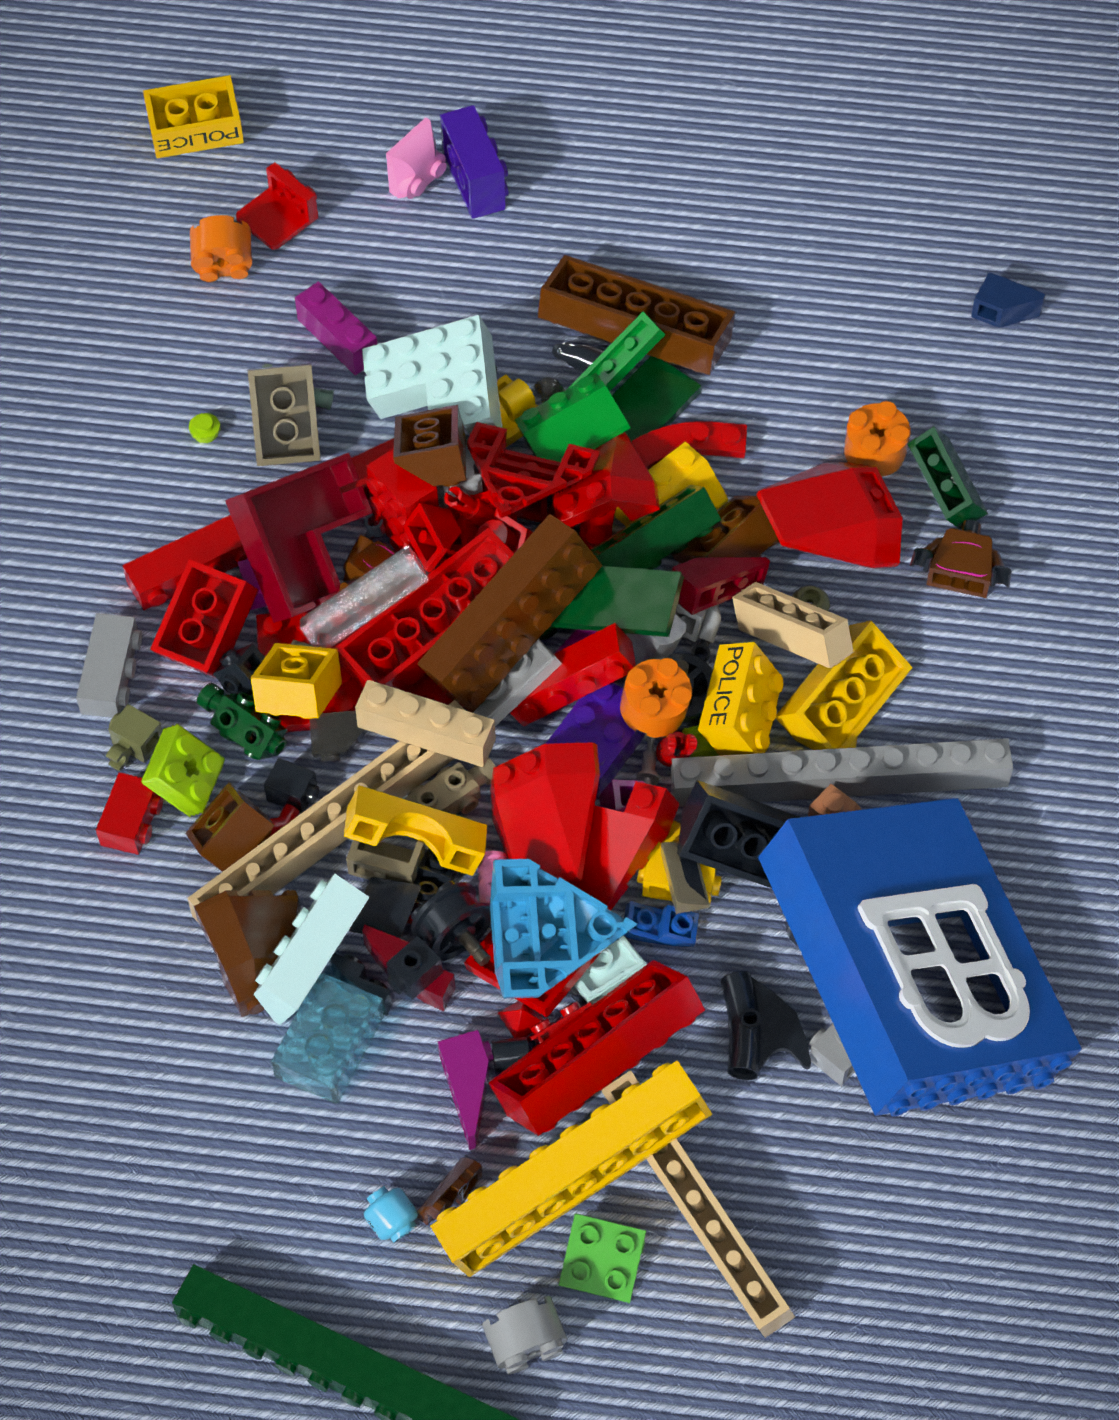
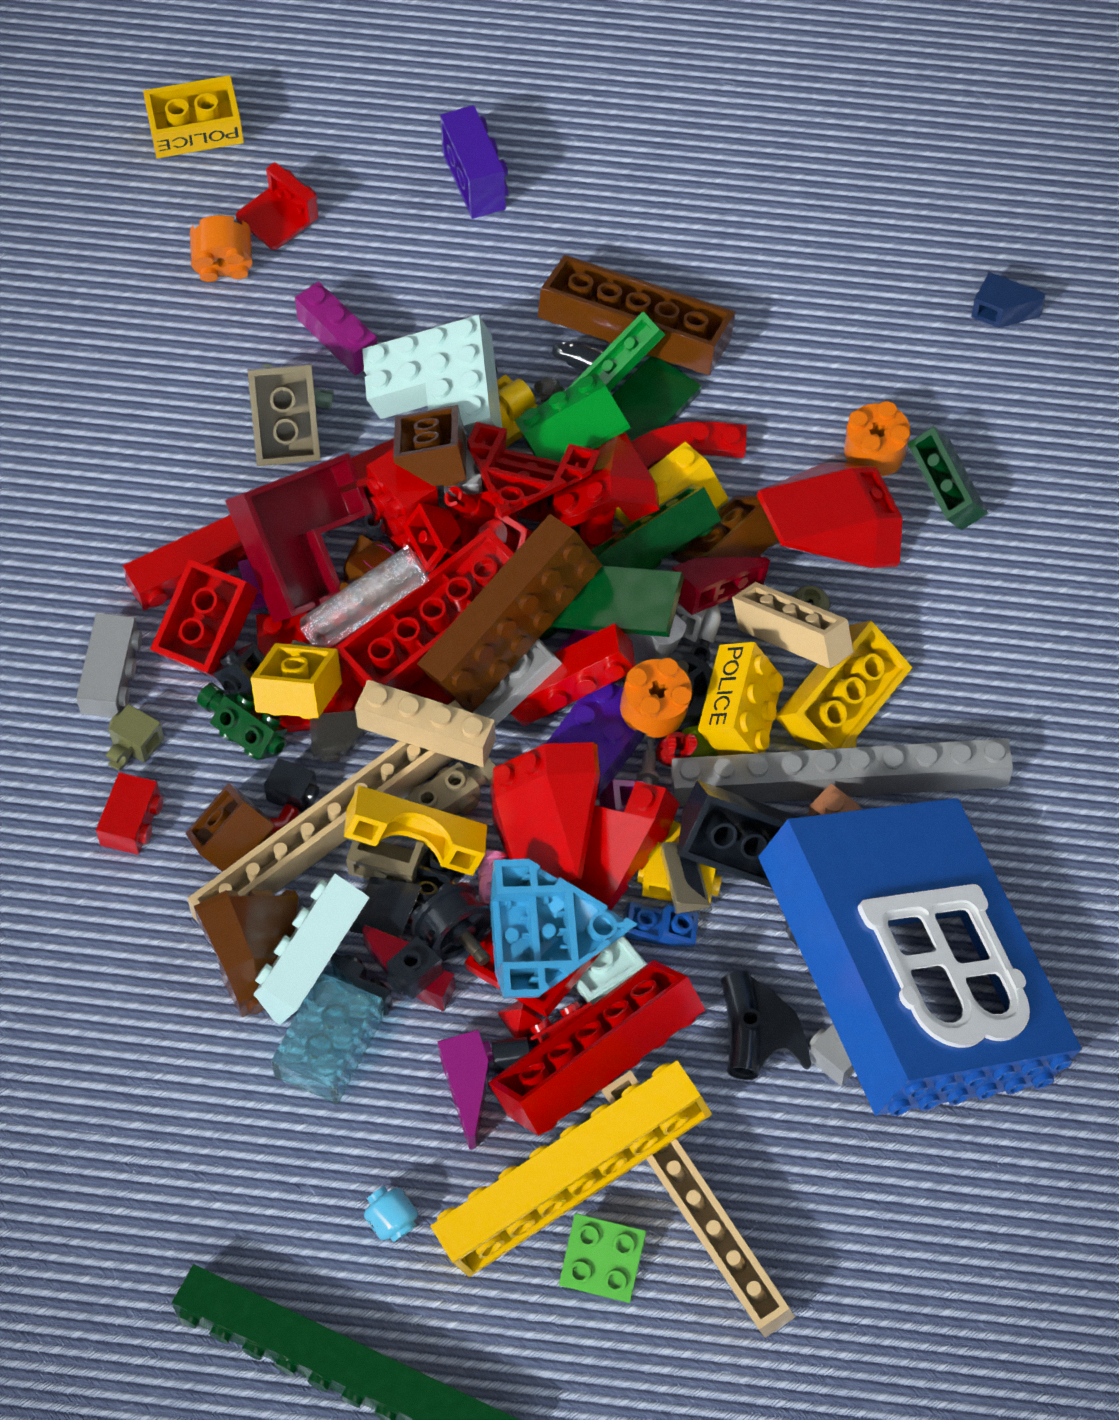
(183, 770): lime brick -> none
(204, 427): lime plate -> none
(414, 162): bright pink slope -> none
(452, 1189): reddish brown slope -> none
(524, 1334): light grey brick -> none
(963, 561): reddish brown torso -> none

